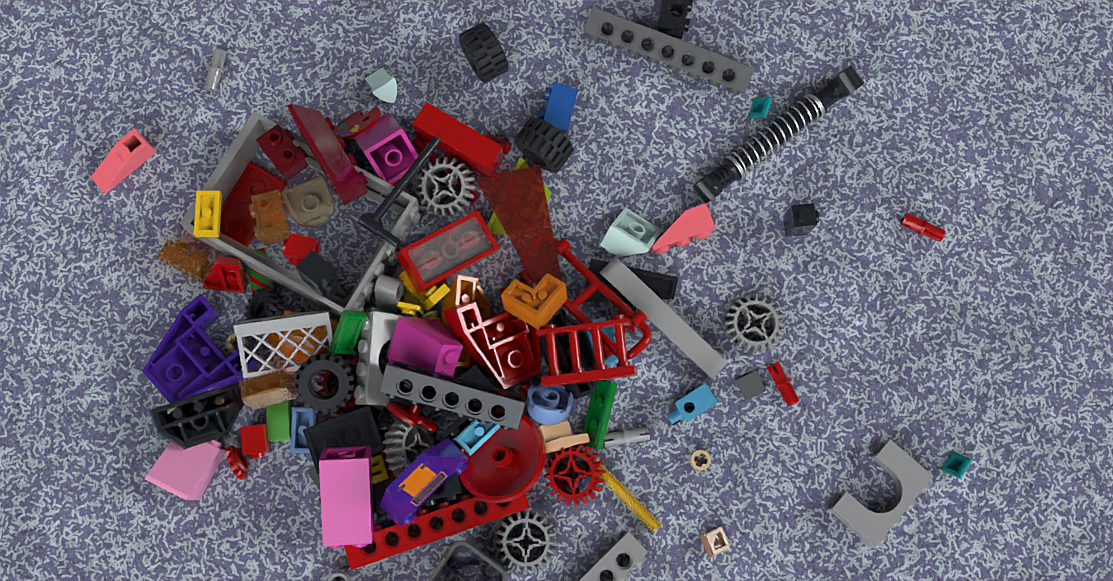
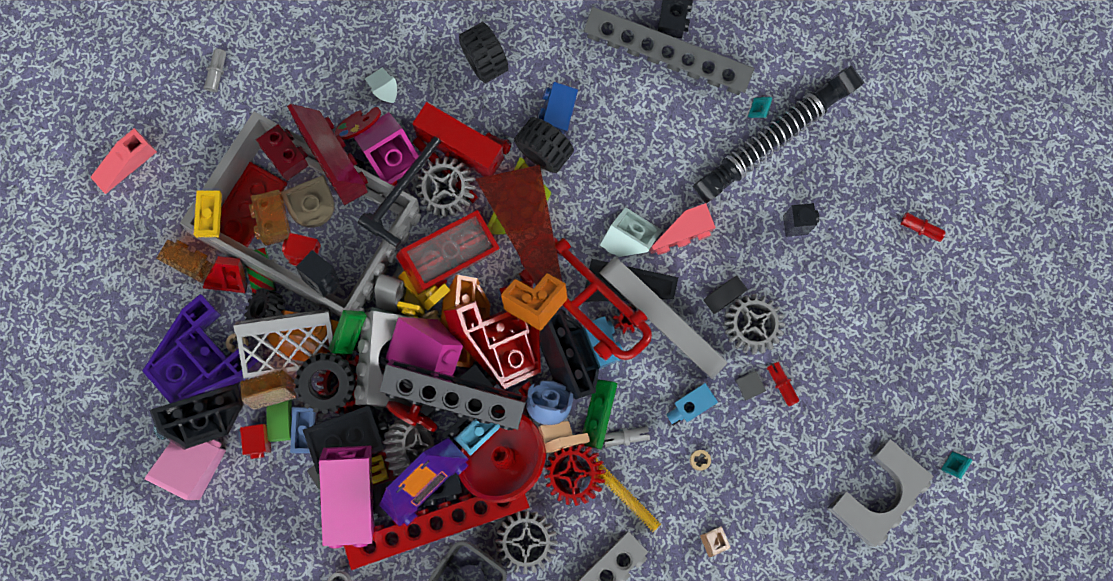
(237, 462): red gear -> none
(600, 370): red fence -> none
(725, 294): none -> black tyre

